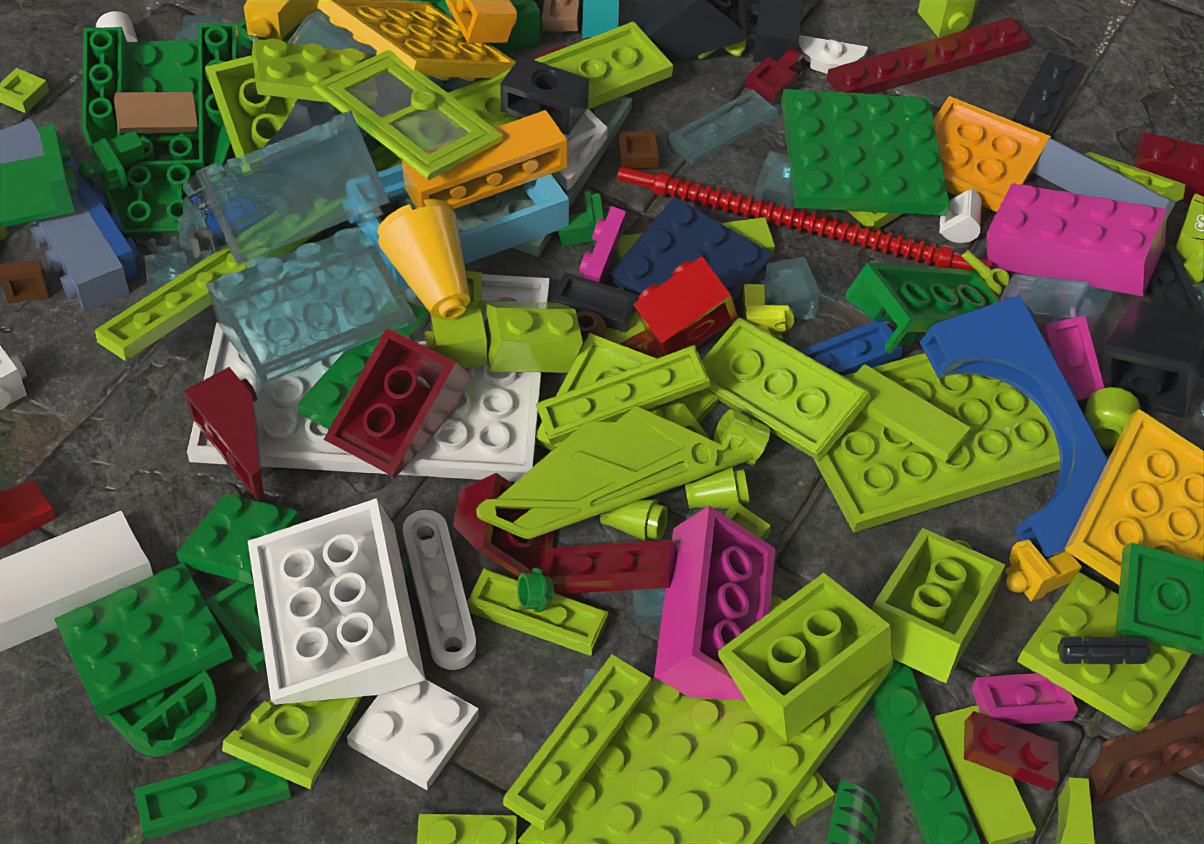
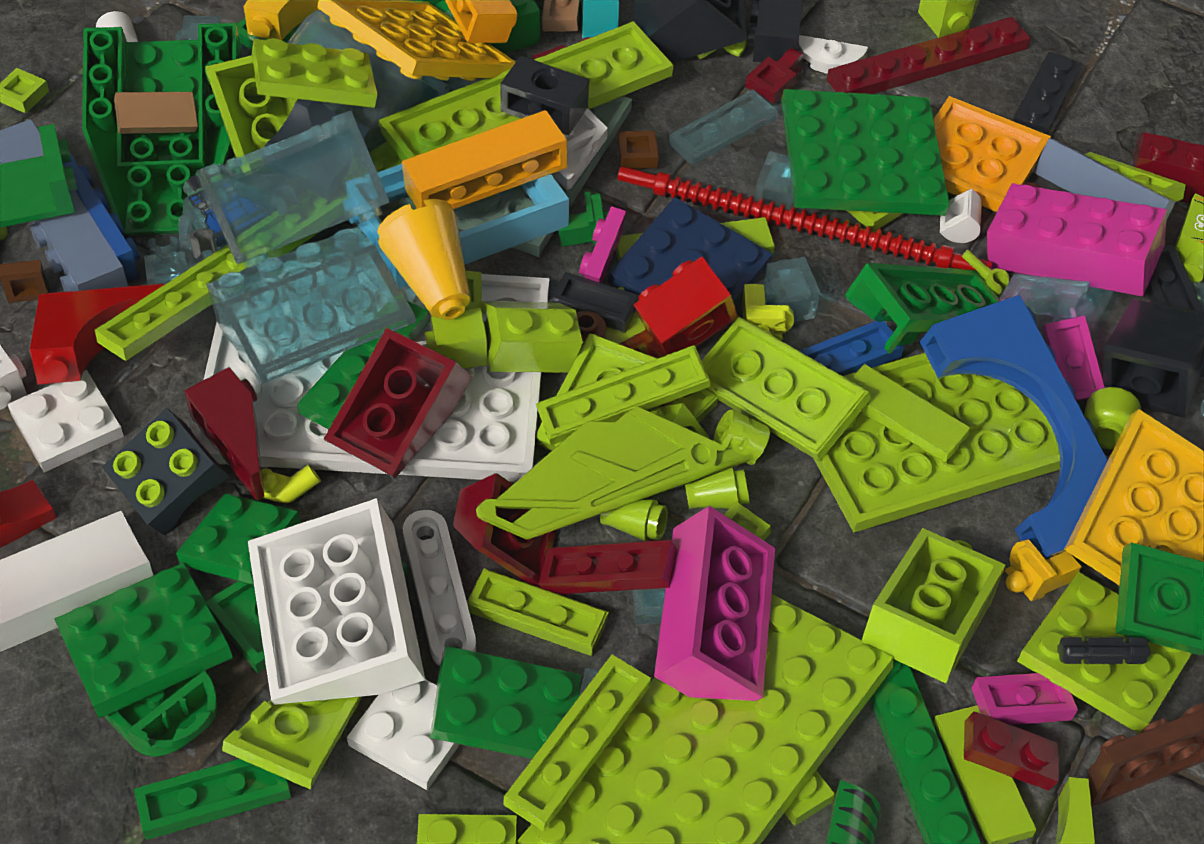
(65, 421): none -> white plate
(66, 327): none -> red arch
(111, 157): green piece -> none
(164, 471): none -> black brick
(288, 489): none -> neon yellow arm
(409, 114): lime door -> none
(499, 702): none -> green plate
(535, 590): green plate -> none
(807, 655): lime slope -> none

